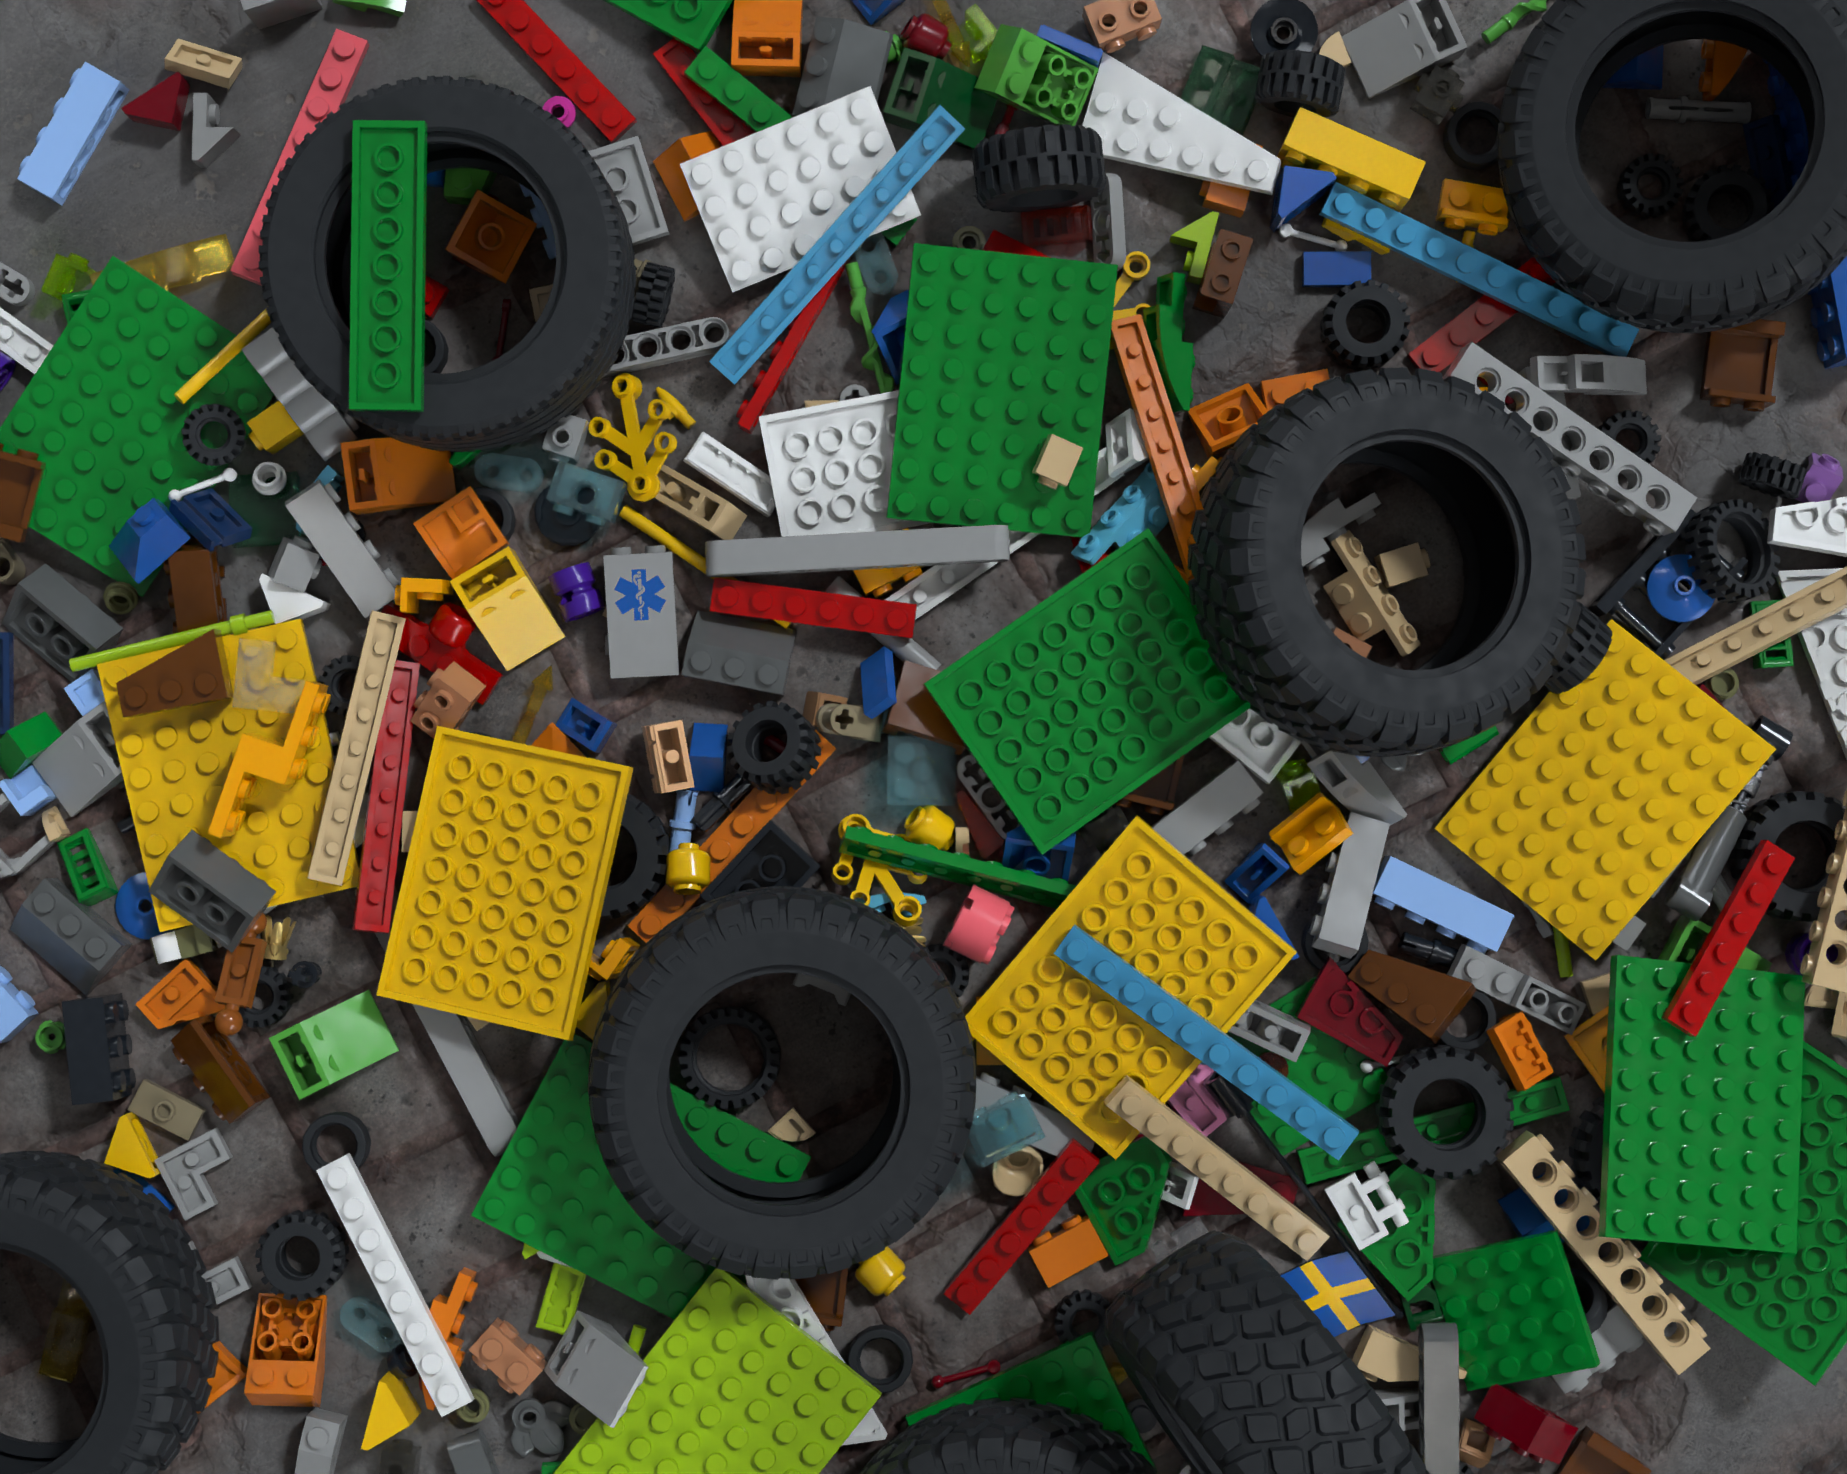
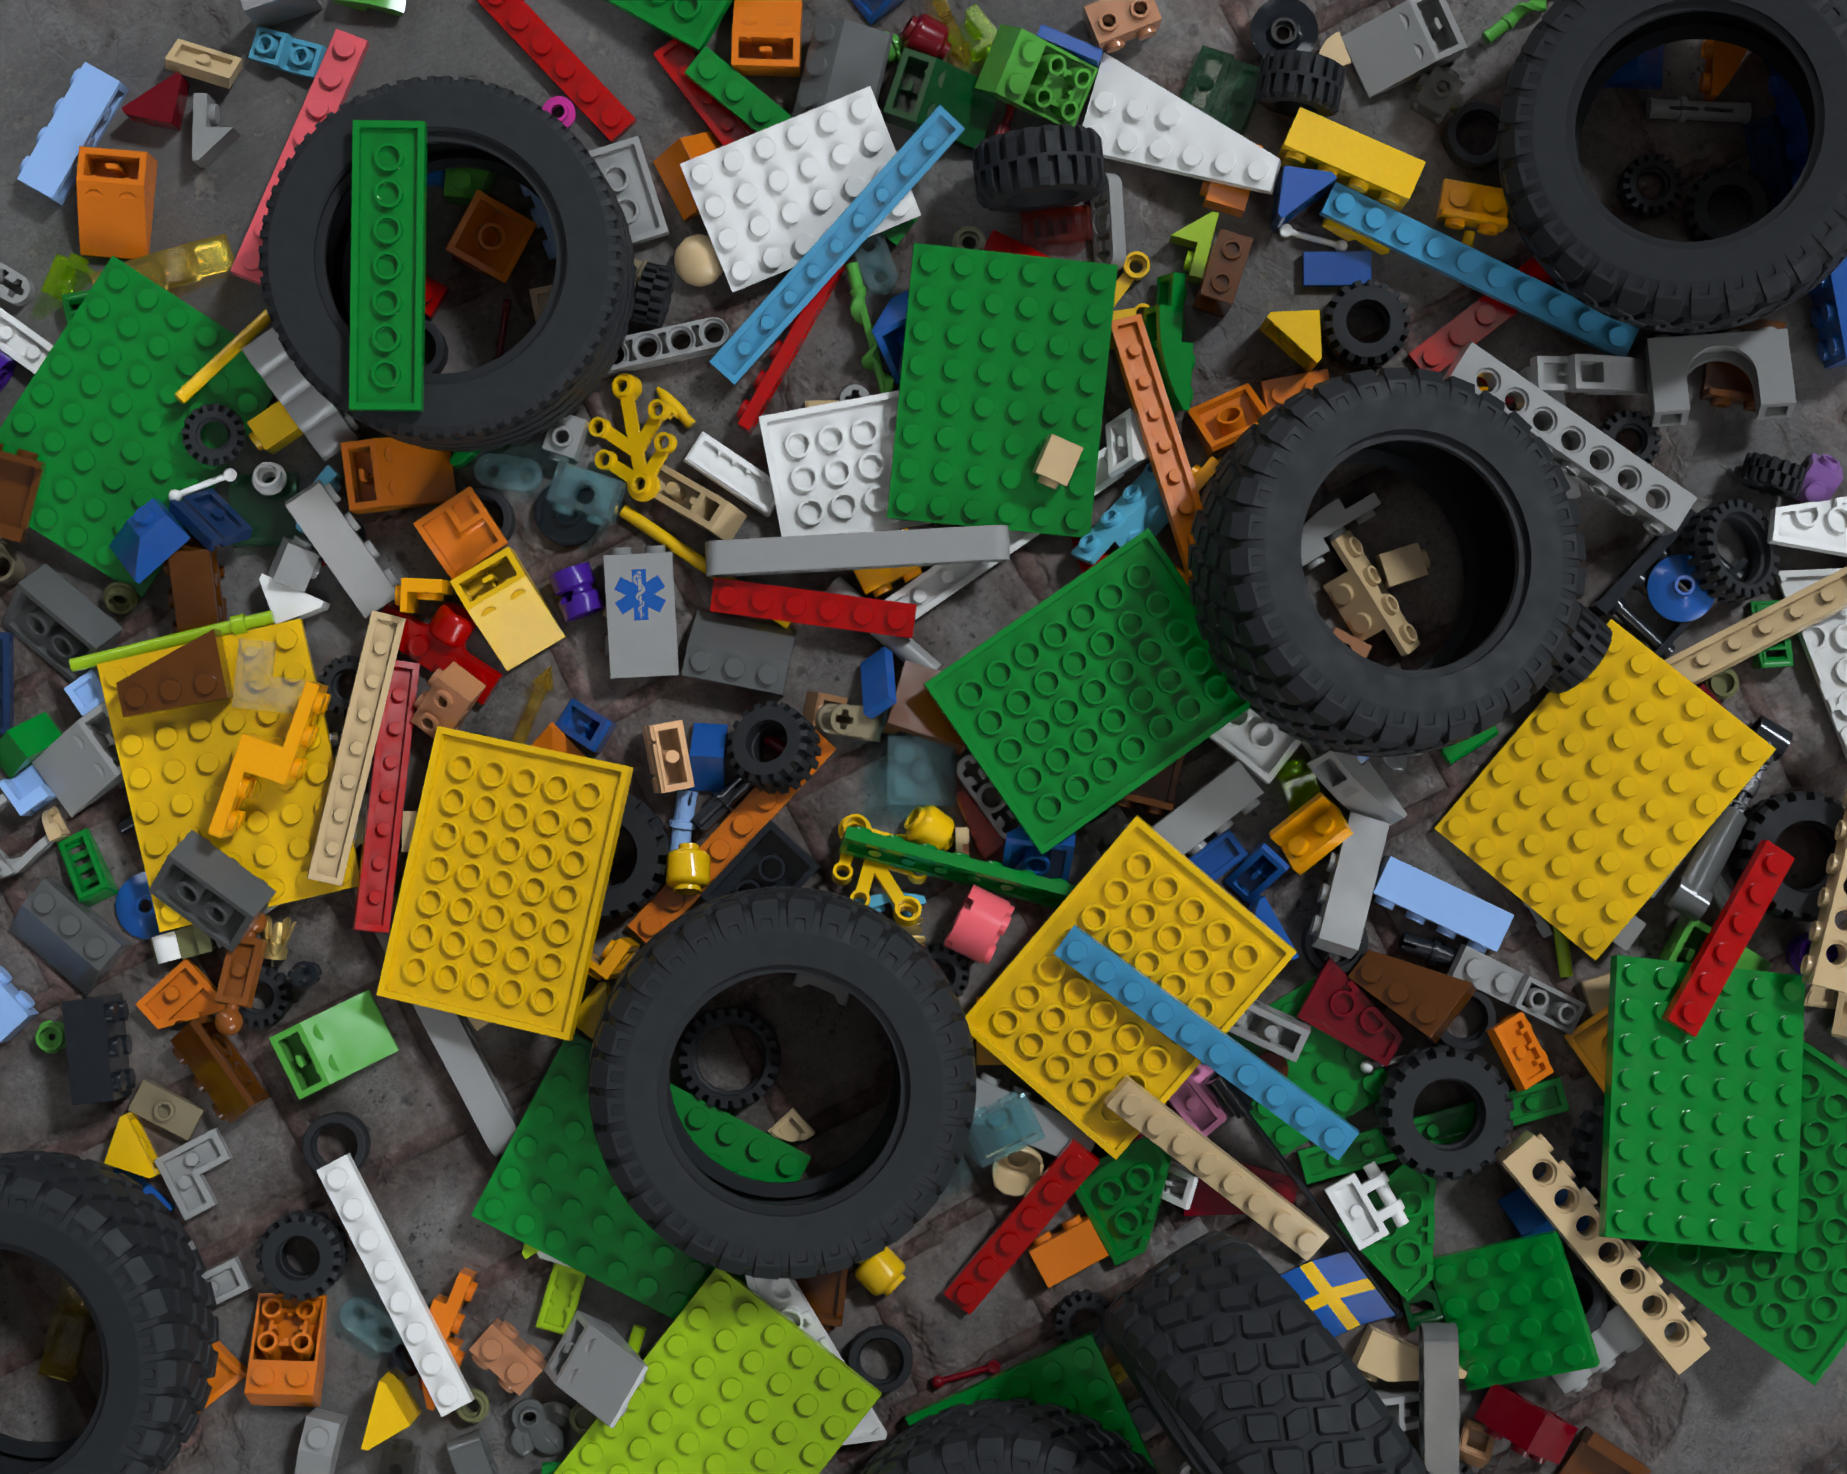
(115, 202): none -> orange slope
(286, 53): none -> medium azure slope
(697, 261): none -> tan hair
(1219, 855): none -> blue tile
(1296, 334): none -> yellow slope
(1759, 353): none -> light grey arch

